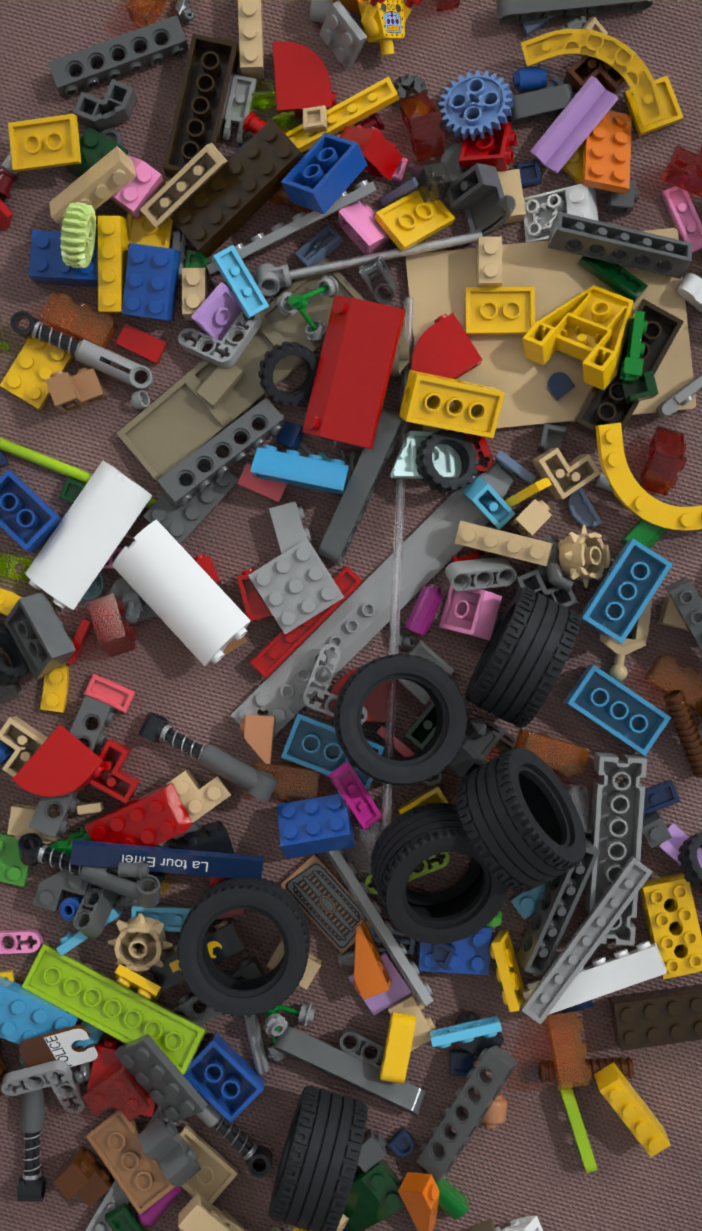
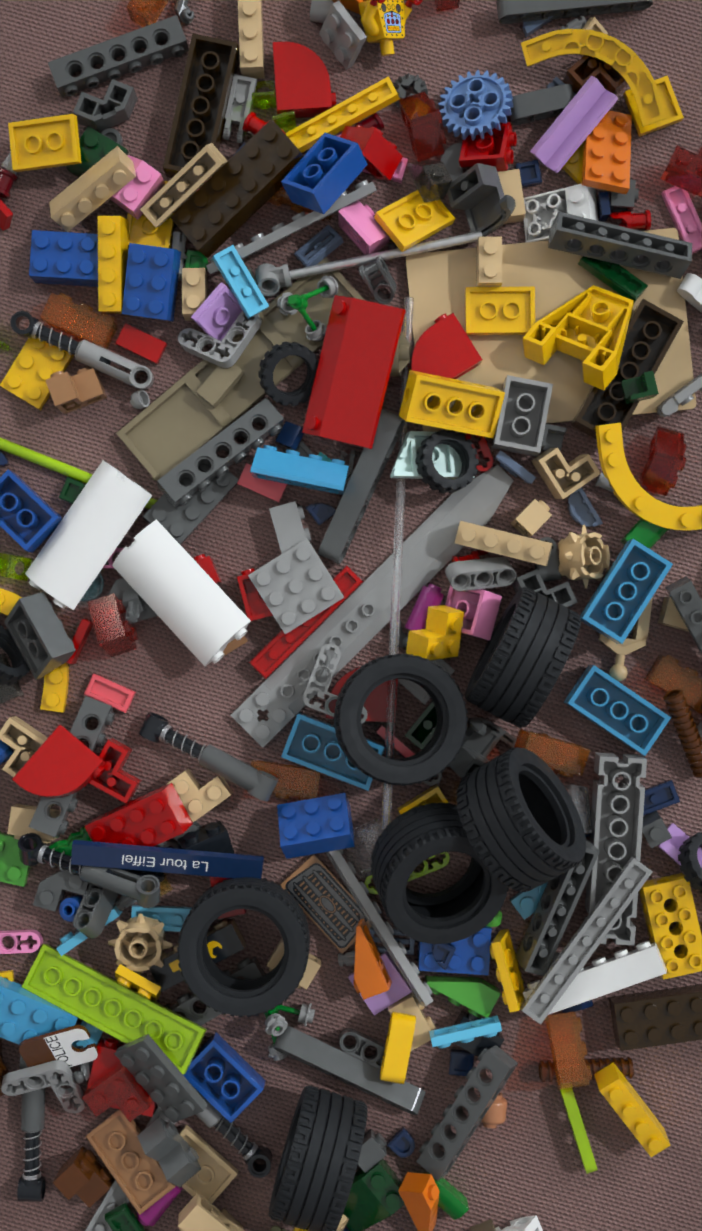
(78, 235): yellowish green gear -> none
(90, 807): tan tile -> none
(137, 870): dark grey pin -> none
(257, 1044): light grey axle -> none
(259, 734): nougat slope -> none
(315, 119): tan tile -> none
(320, 512): none -> dark blue tile
(355, 795): dark pink plate -> none
(399, 191): sand blue tile -> none
(440, 636): none -> yellow brick
(469, 991): none -> bright green slope
(488, 502): medium azure slope -> none
(522, 416): none -> light grey brick
(528, 492): yellow tile -> none
(530, 78): blue brick -> none
(556, 577): dark grey arm -> none
(559, 385): dark blue tile -> none
(603, 206): none -> dark blue tile
(632, 366): green plate -> none
(634, 220): none -> red piece

